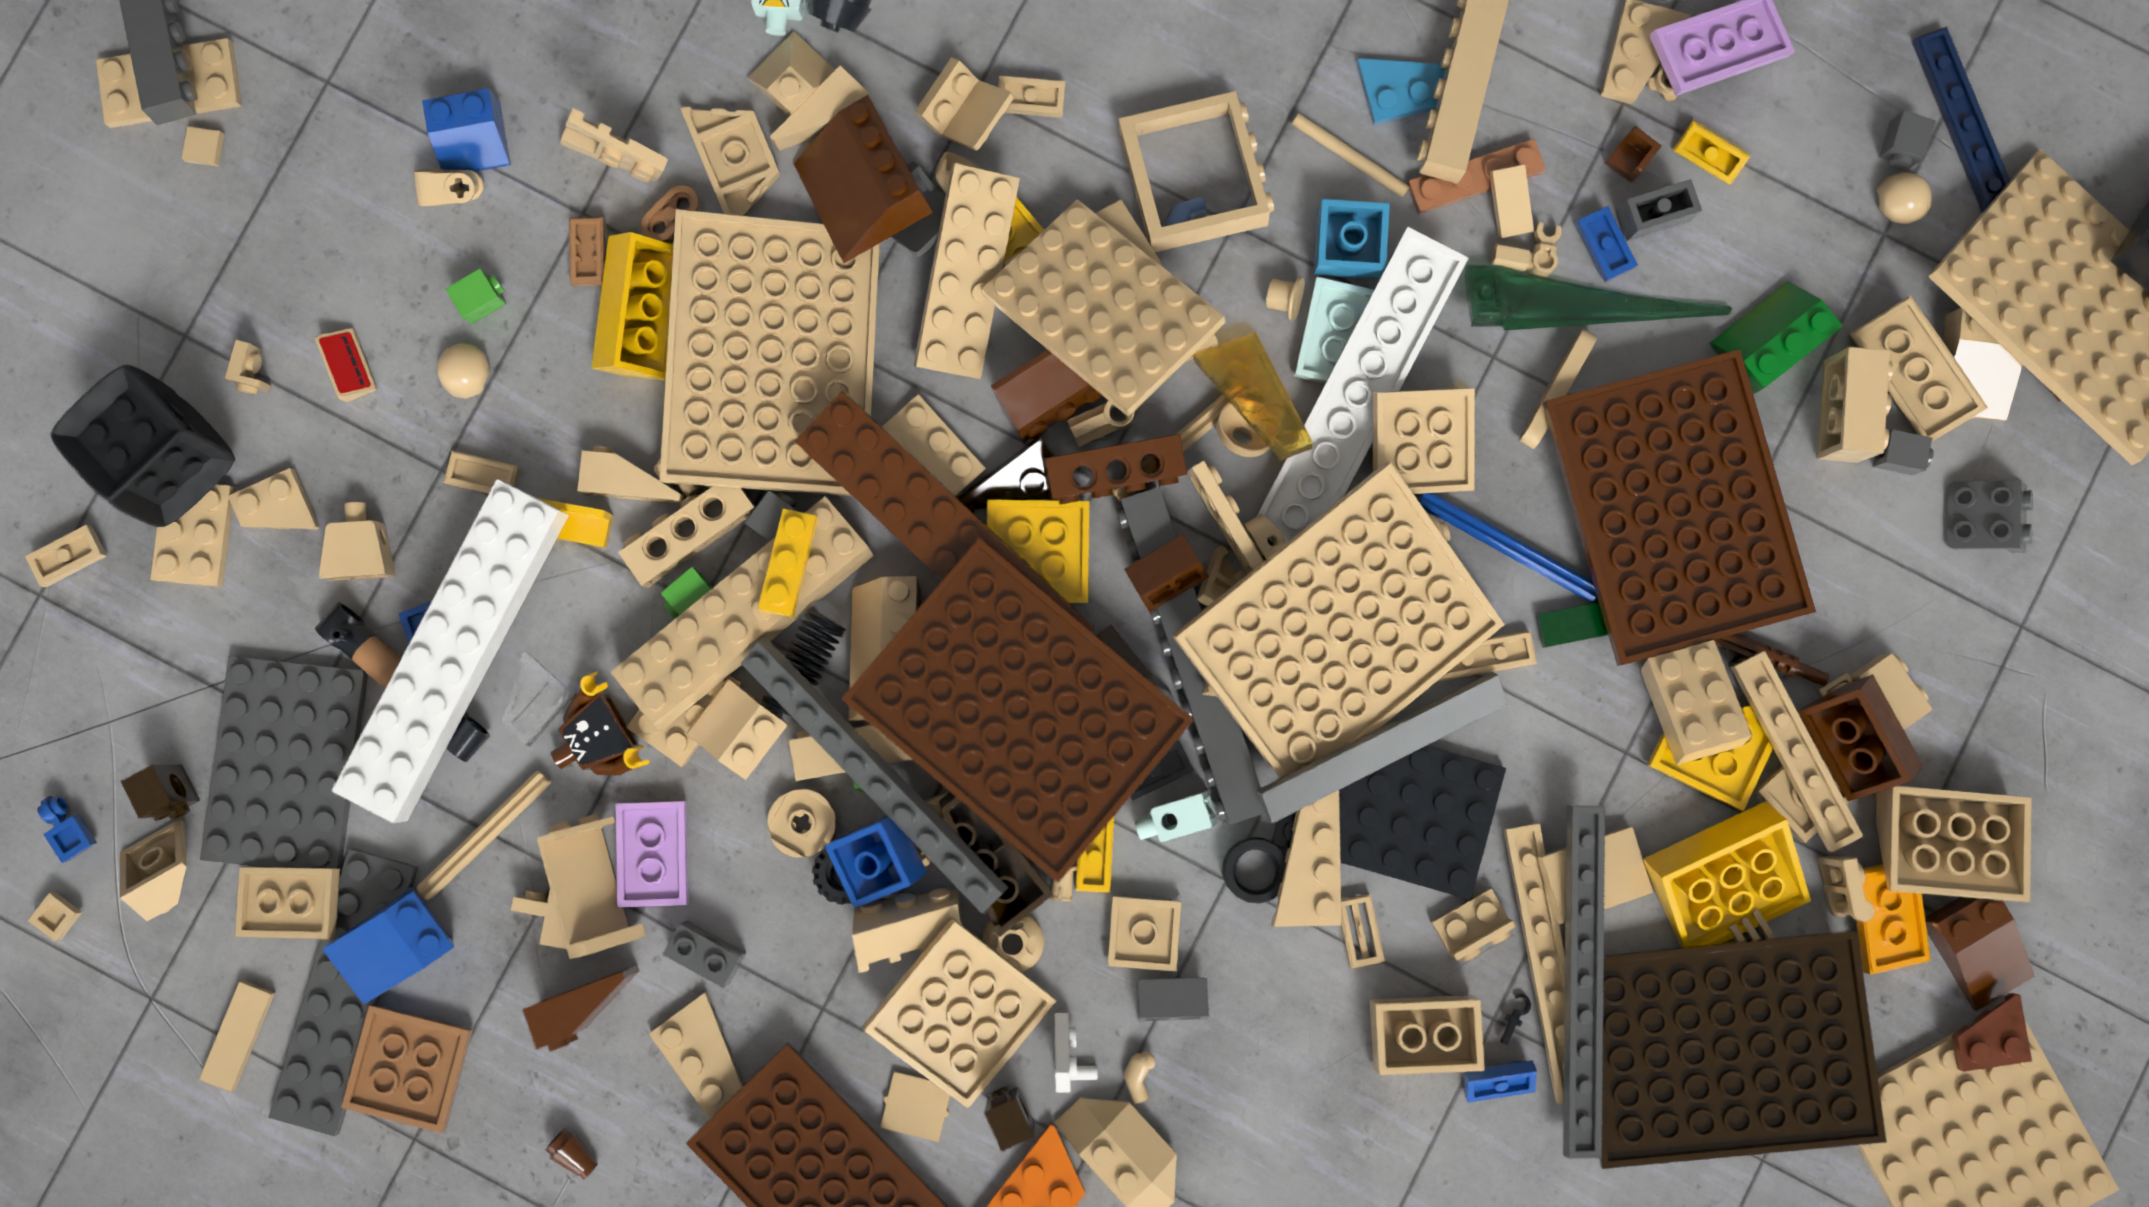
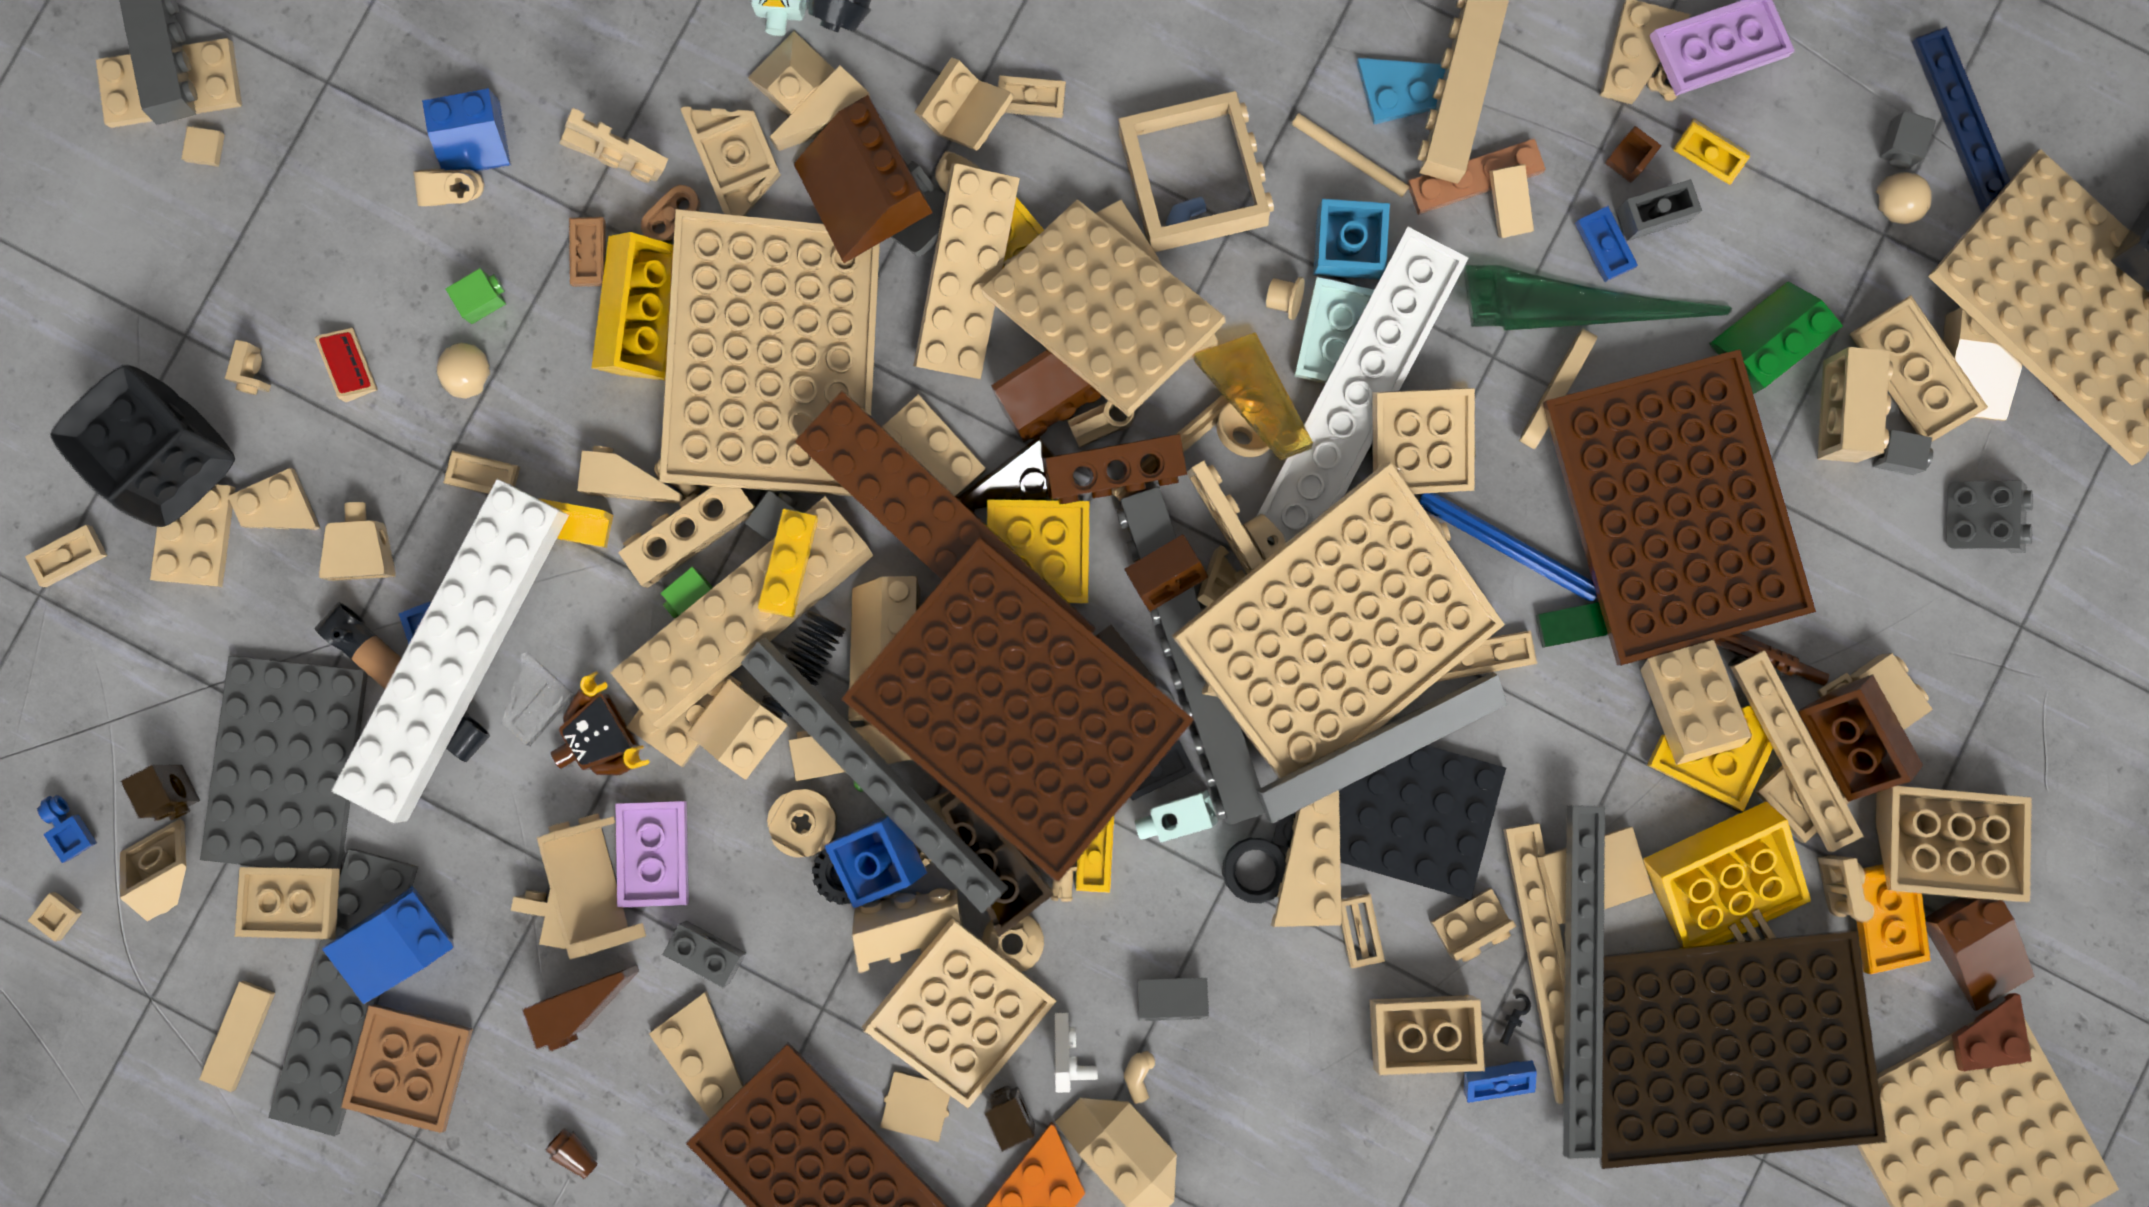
(483, 835): tan axle -> none
(1144, 933): tan plate -> none
(1540, 262): tan bar -> none

